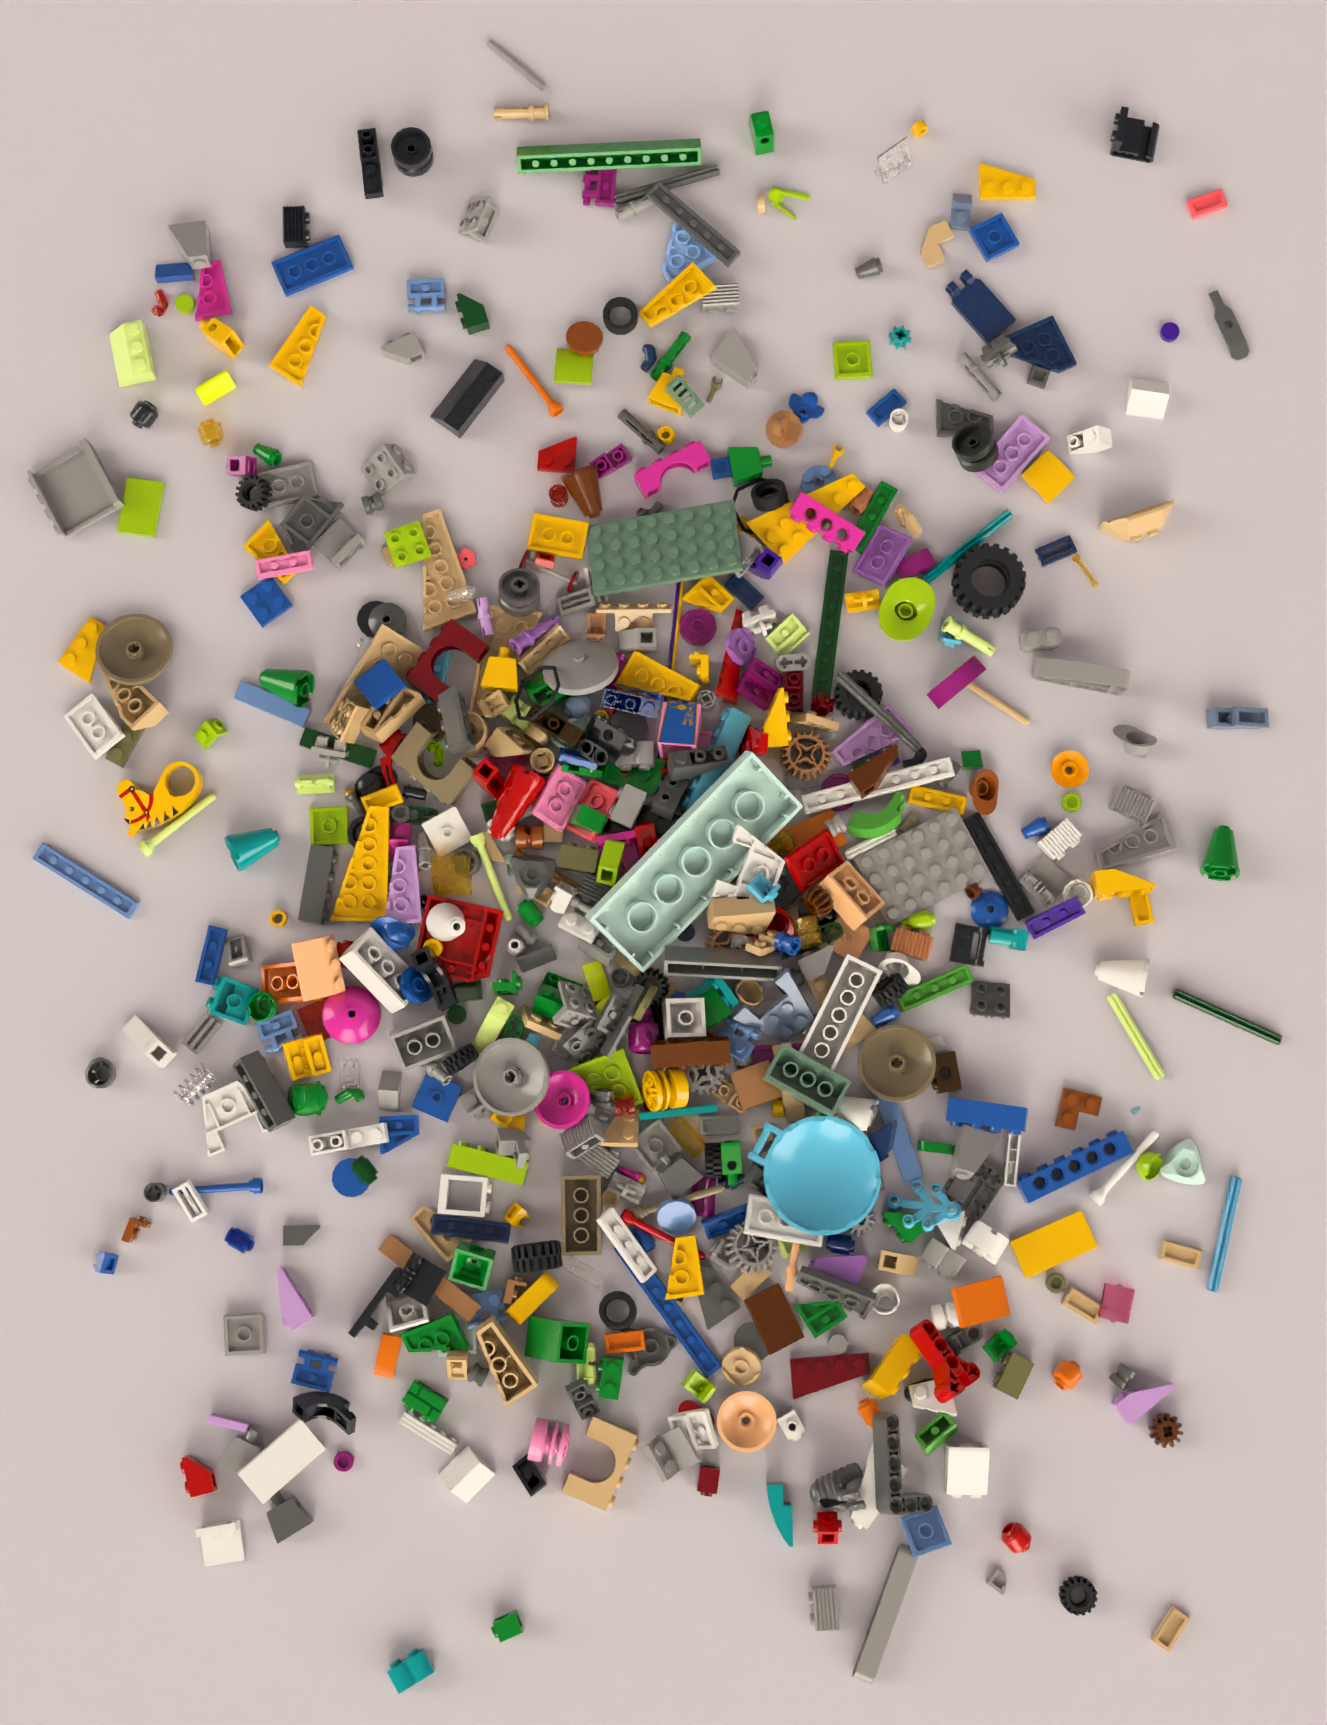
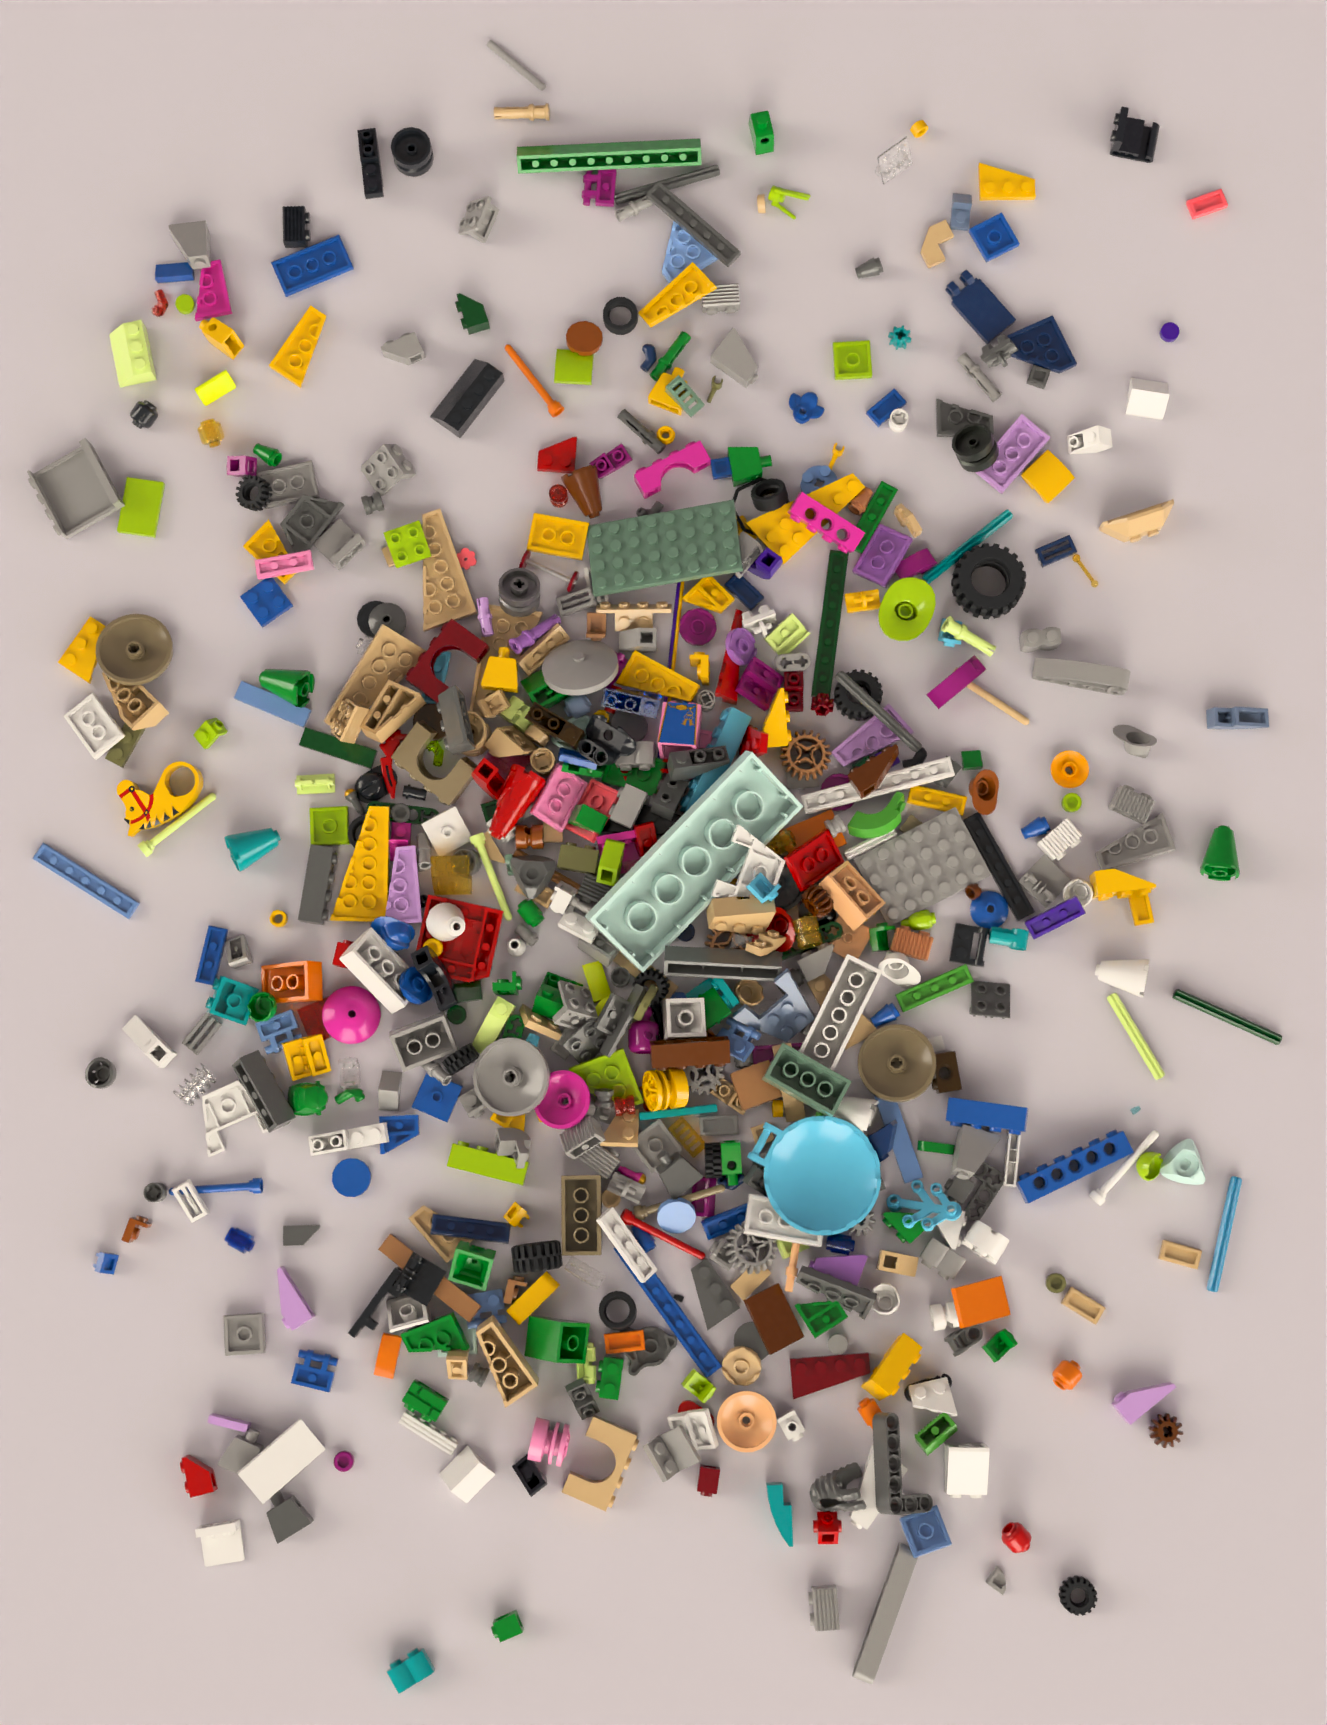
(318, 967): light nougat slope -> none
(321, 747): light grey hips -> none
(324, 1406): black arch -> none
(364, 1170): dark green brick -> none
(380, 684): blue tile -> none
(385, 797): yellow tile -> none
(426, 289): medium blue plate -> none
(444, 1195): white window -> none
(464, 593): clear cone -> none
(536, 958): dark grey slope -> none
(544, 560): tile -> none
(548, 704): black piece -> none
(685, 1271): yellow wing -> none
(784, 429): medium nougat tile -> none
(787, 943): blue wheel -> none
(813, 721): tan wing -> none
(890, 989): black tyre -> none
(949, 1371): red beam -> none
(1013, 1374): olive brick -> none
(1053, 1244): yellow tile -> none
(1074, 1102): dark orange plate -> none
(1116, 1303): clear pink piece -> none
(1122, 1376): dark grey wheel -> none
(1170, 1628): tan tile -> none
(1233, 336): dark grey piece -> none

